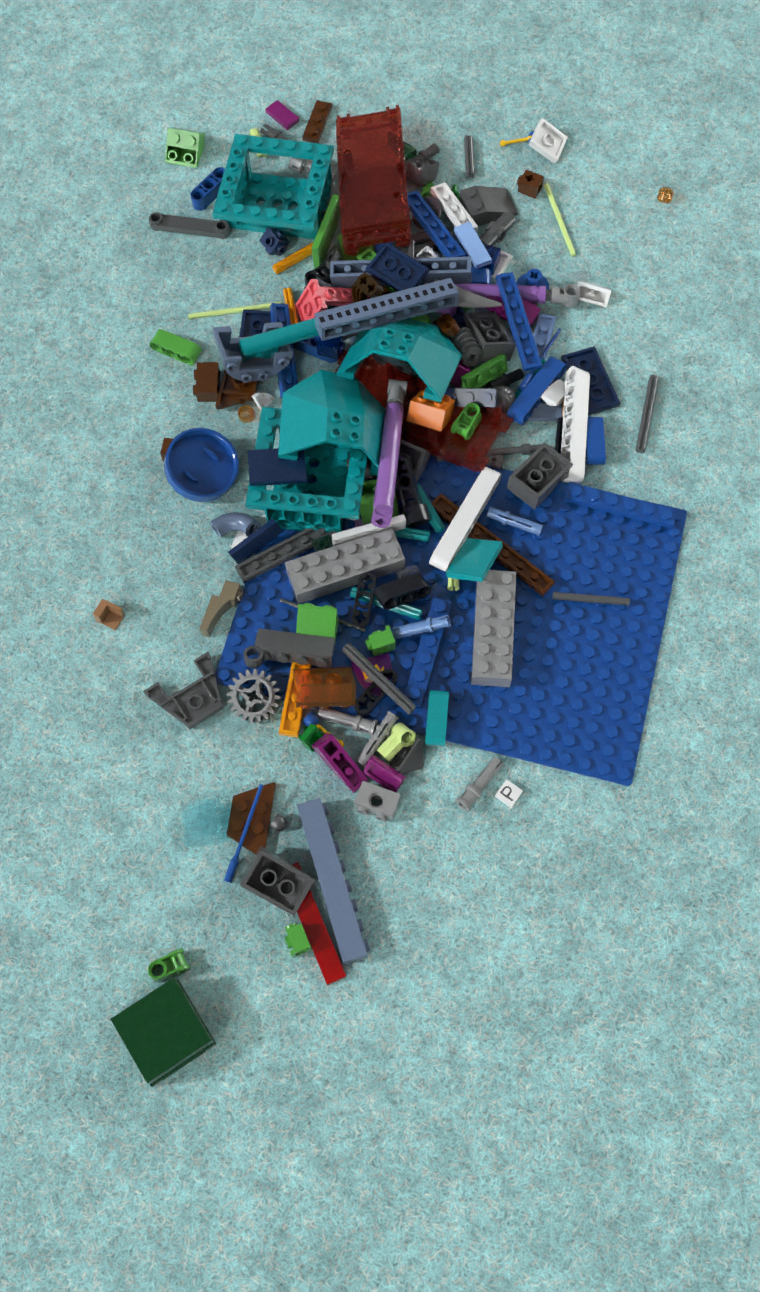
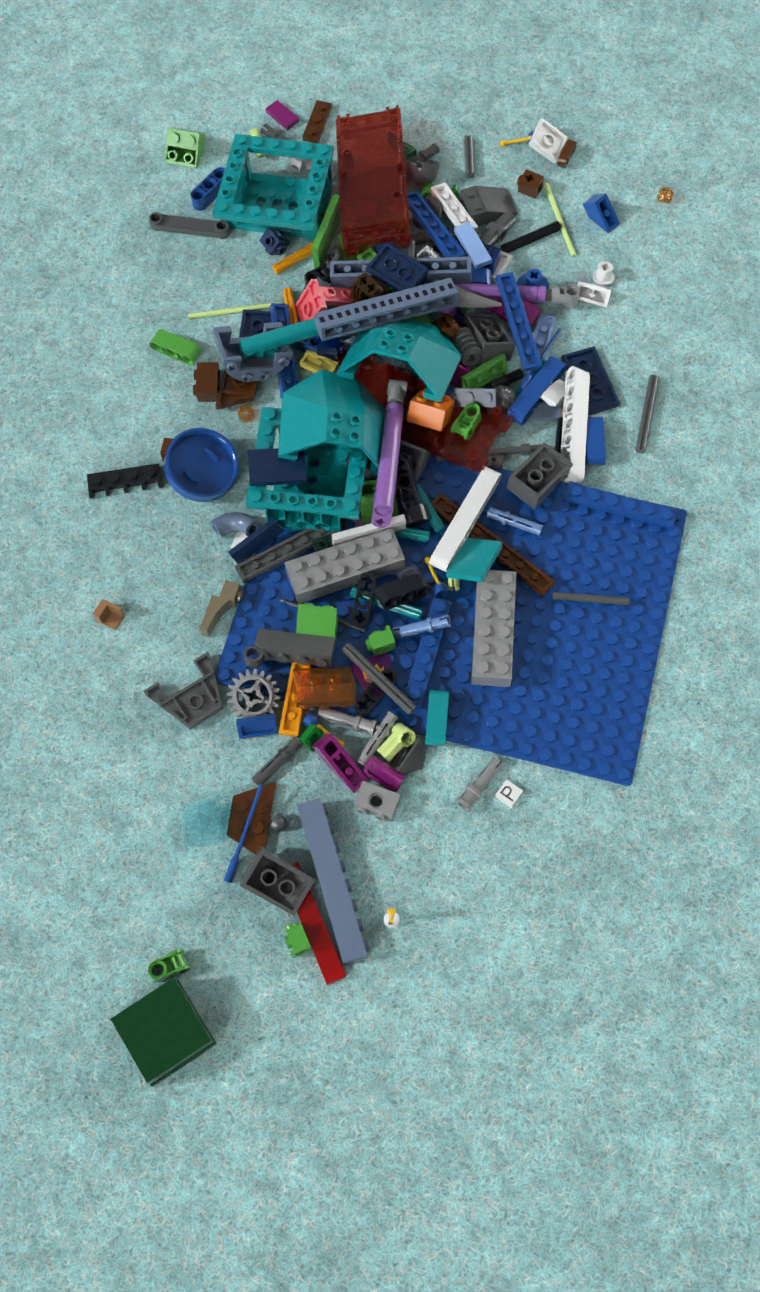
(124, 478): none -> black hinge
(257, 726): none -> blue tile
(262, 399): white tile -> none
(277, 761): none -> dark grey pin
(314, 362): none -> light yellow plate
(392, 917): none -> white hinge
(440, 589): none -> blue hinge
(531, 237): none -> black axle
(566, 153): none -> reddish brown beam
(601, 212): none -> blue slope
(604, 274): none -> white piece

